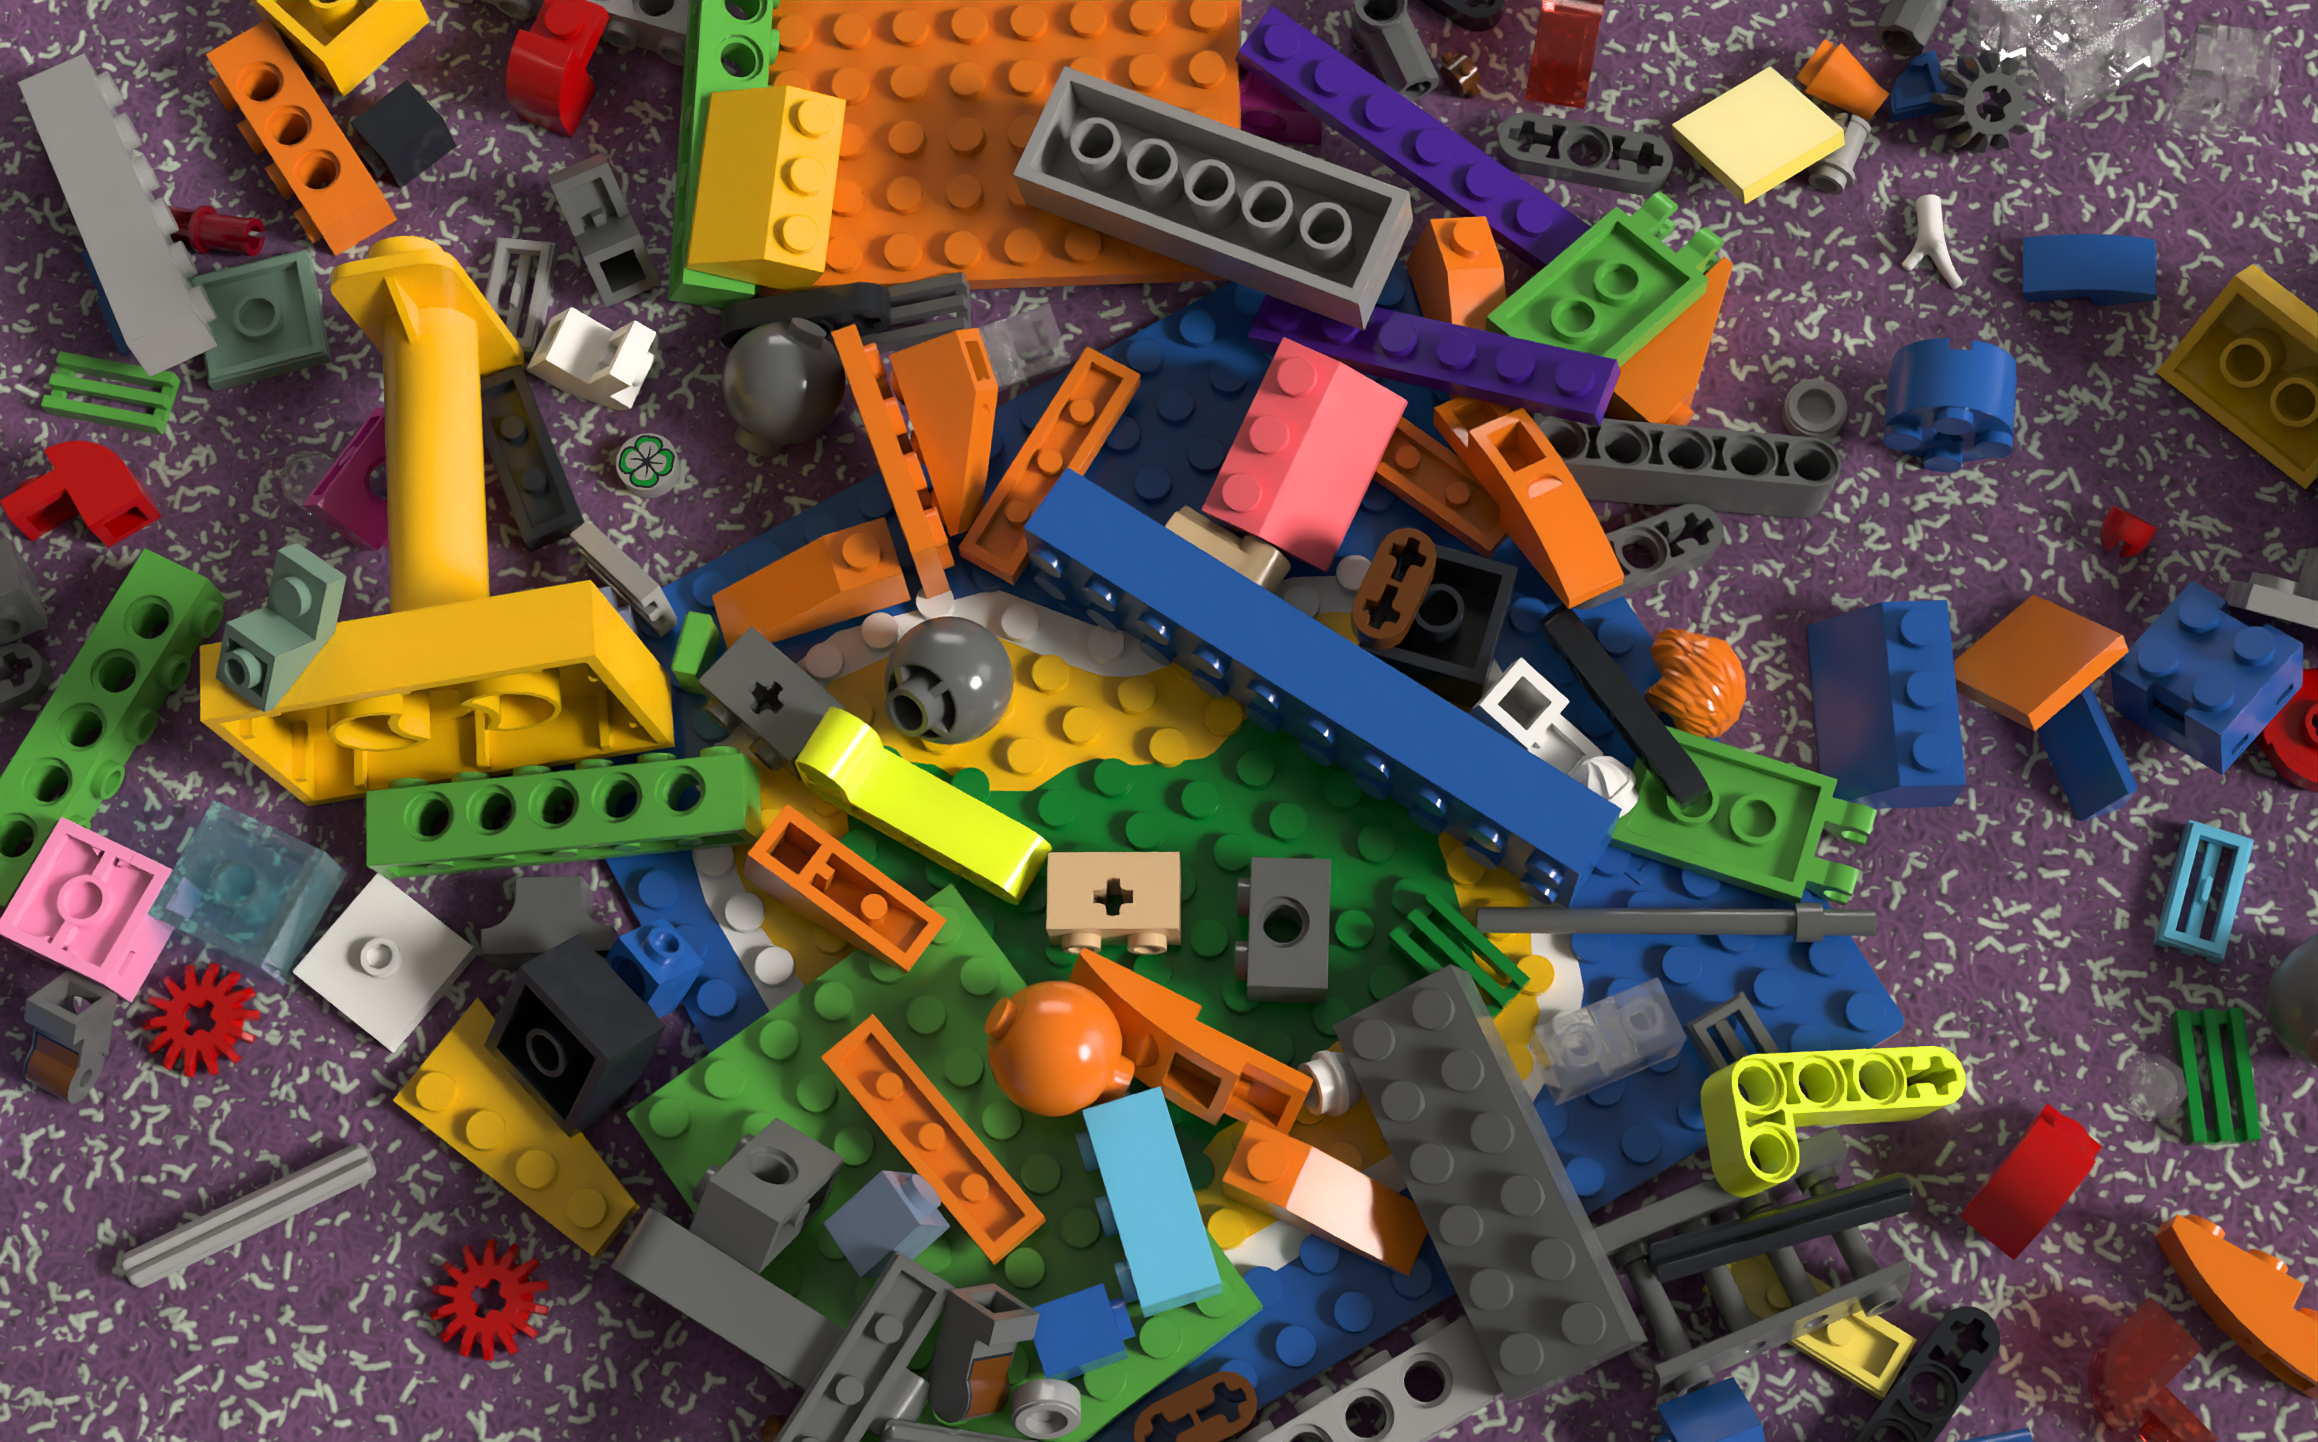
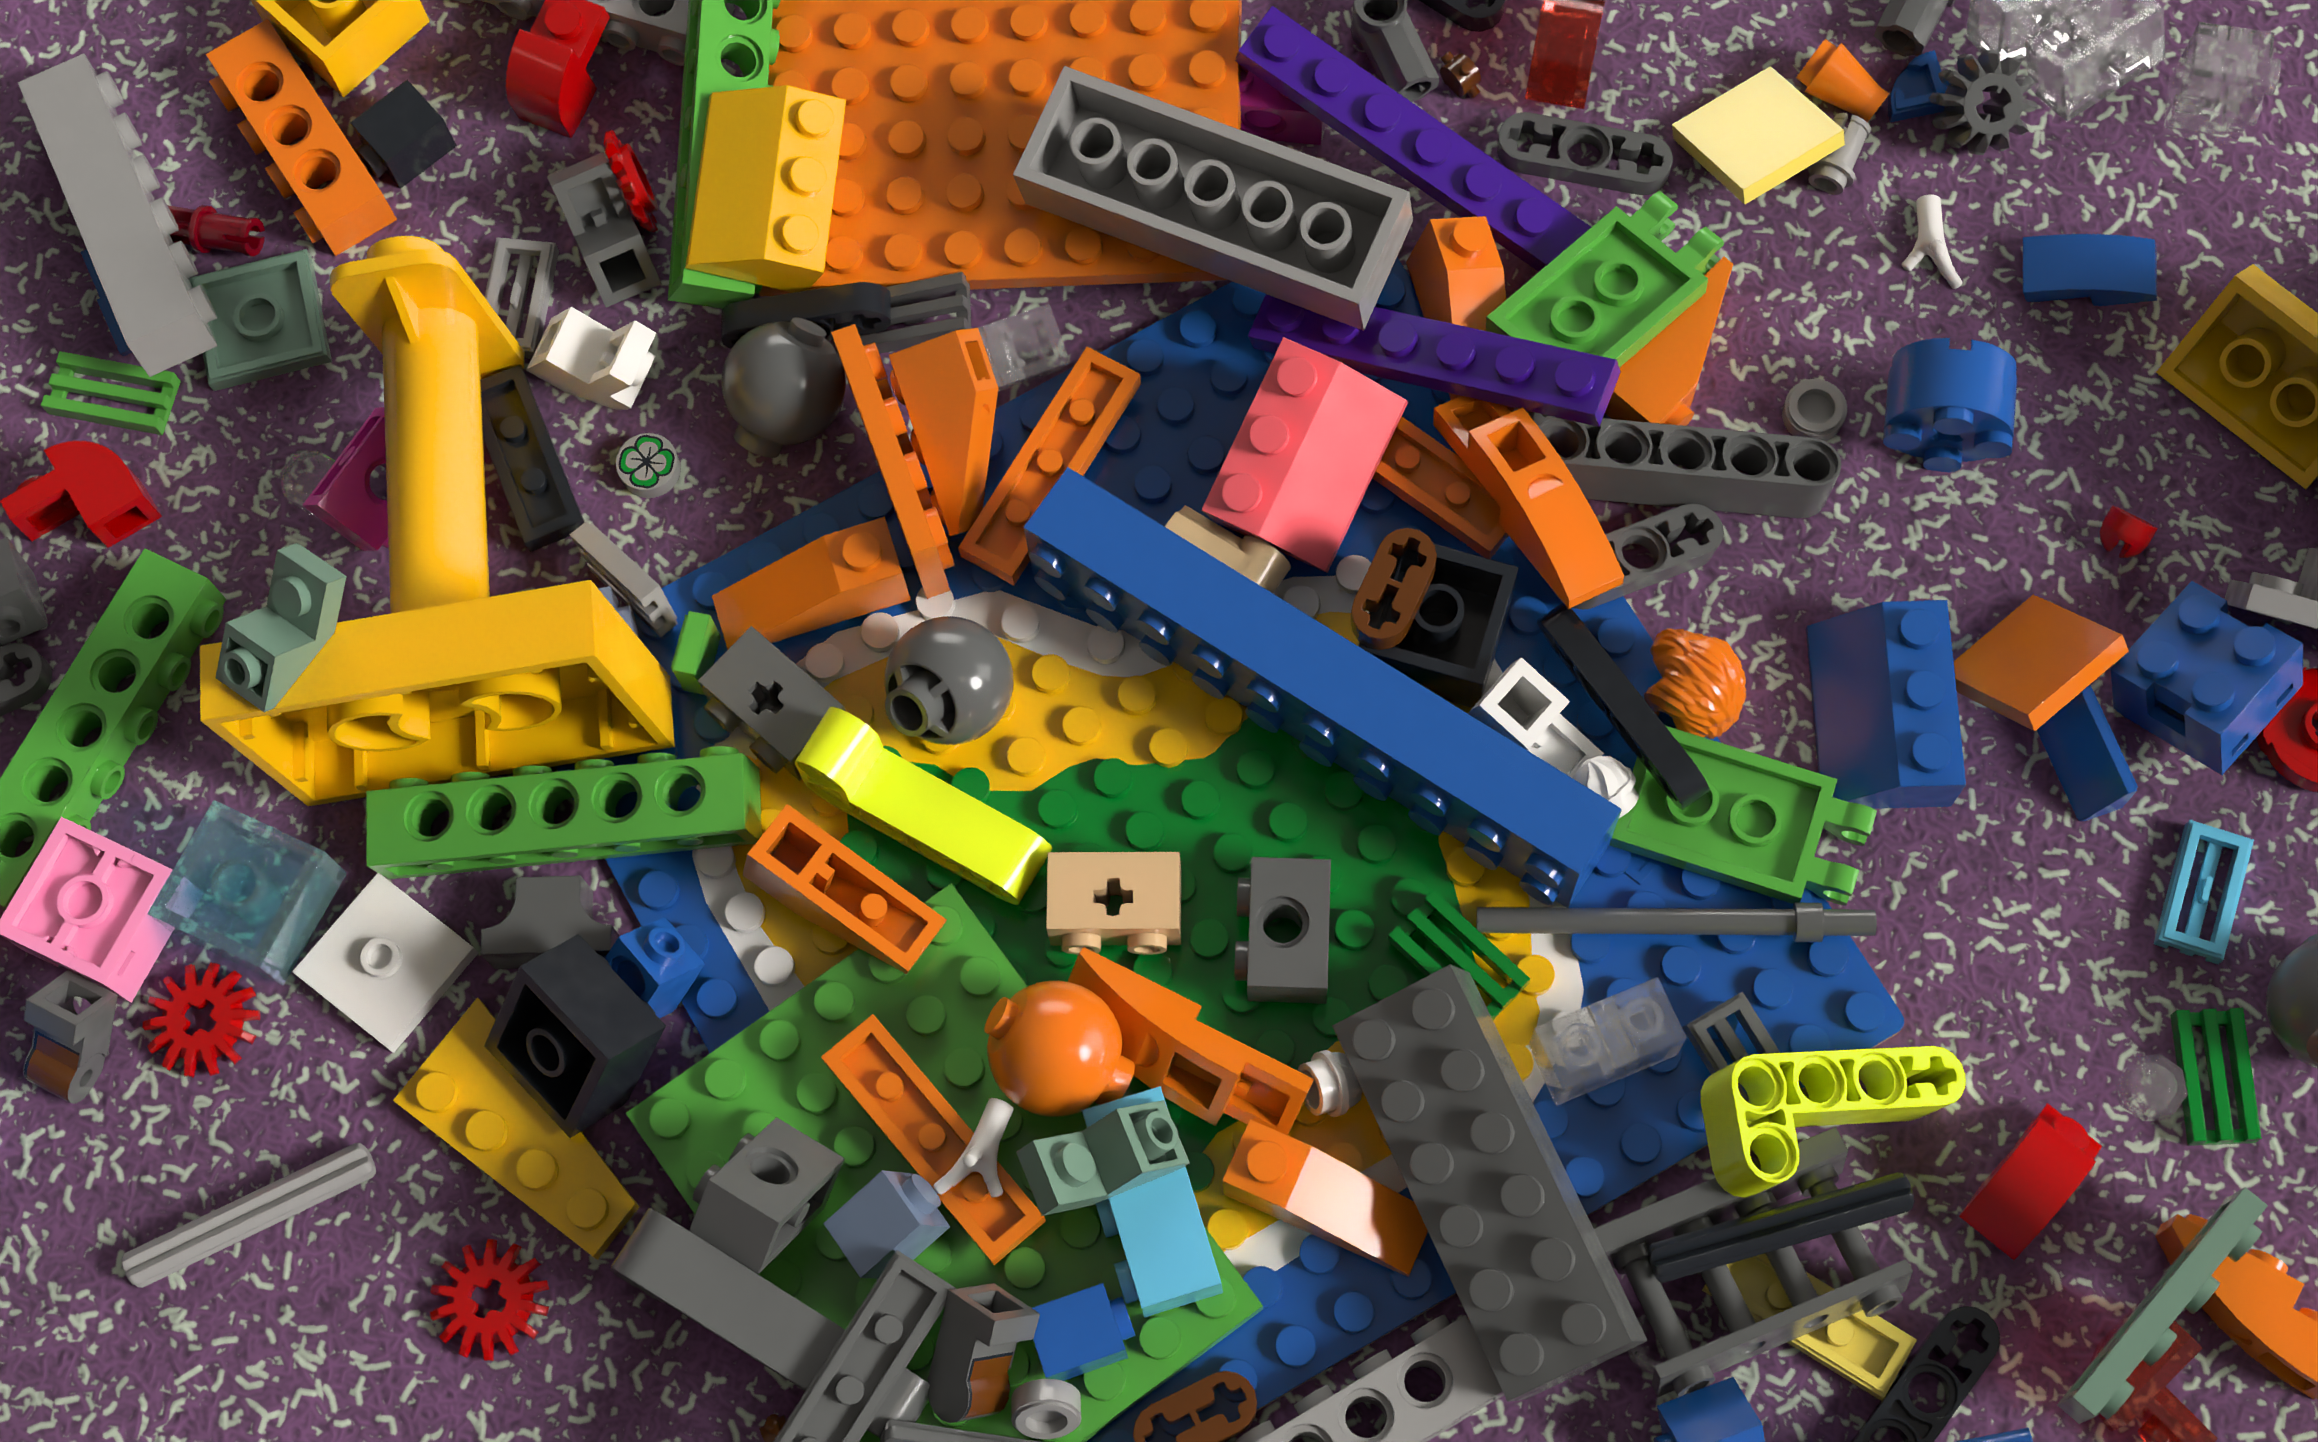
(632, 180): none -> red gear
(982, 1150): none -> white bar
(1104, 1159): none -> sand green slope
(2147, 1331): none -> sand green plate

